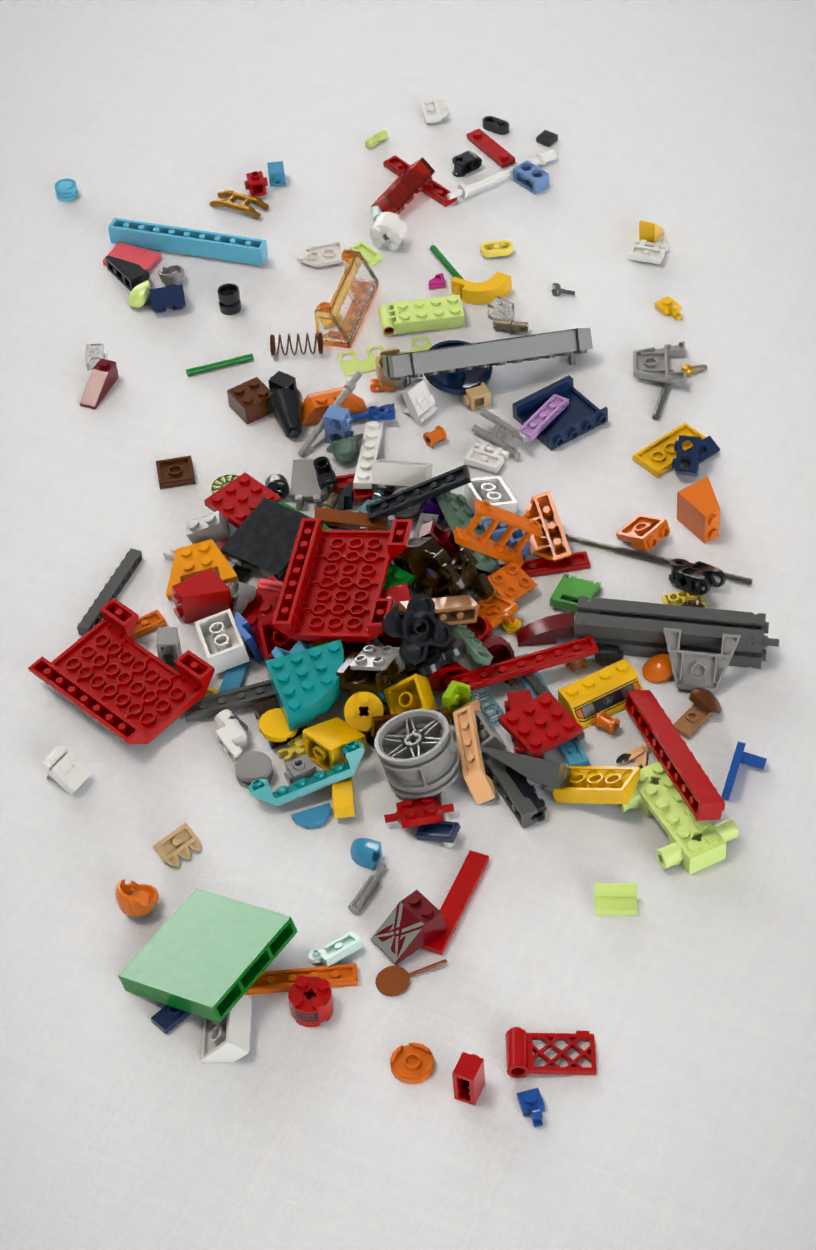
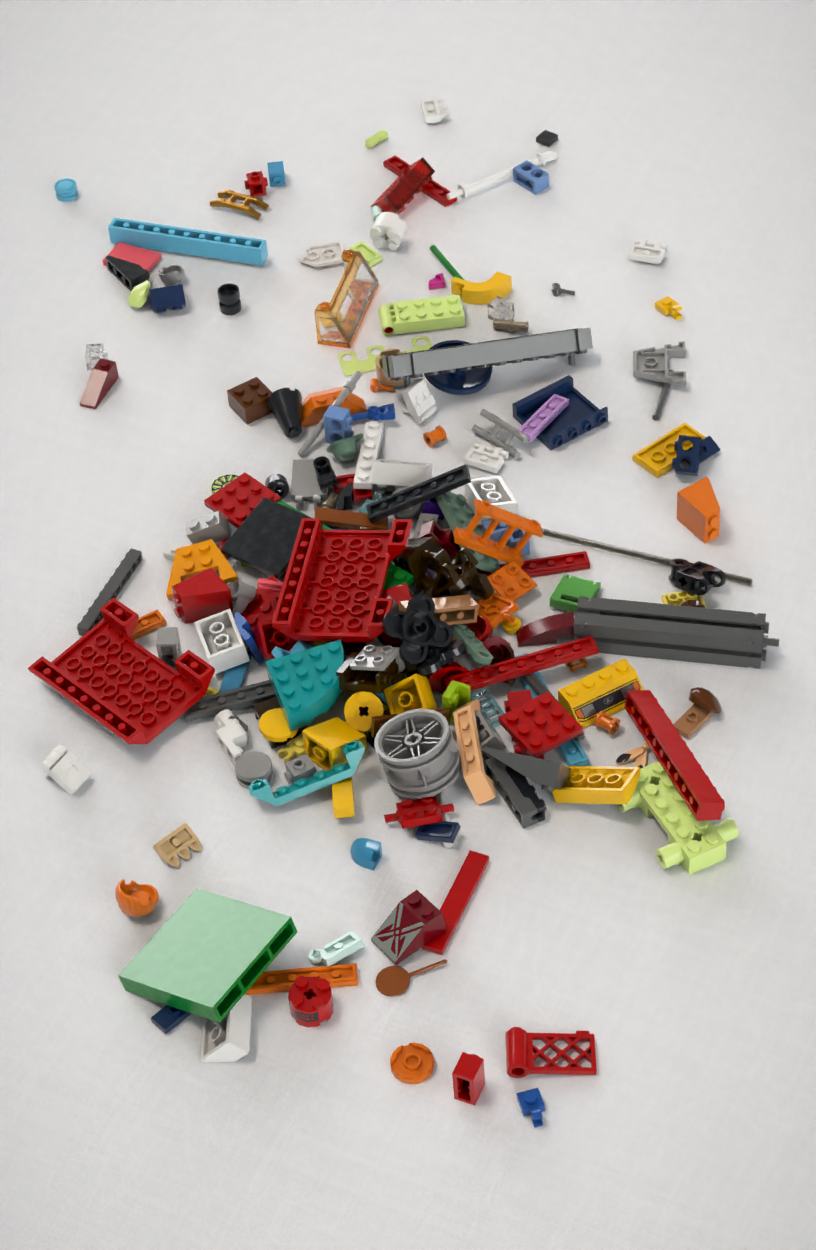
(175, 472): reddish brown tile -> none
(216, 365): green bar -> none
(242, 573): black tile -> none
(282, 380): black brick -> none
(312, 817): dark azure tile -> none
(318, 337): reddish brown piece -> none
(366, 891): light grey axle -> none
(465, 163): black piece -> none
(477, 397): tan brick -> none
(491, 148): red plate -> none
(495, 125): black beam -> none
(496, 248): light yellow plate -> none
(553, 543): orange wedge -> none
(609, 655): black brick -> none
(615, 899): yellowish green panel -> none
(644, 532): orange plate -> none
(649, 231): yellow slope -> none
(658, 669): orange hat -> none
(692, 369): piece -> none
(697, 668): light grey wing -> none
(743, 758): blue piece -> none

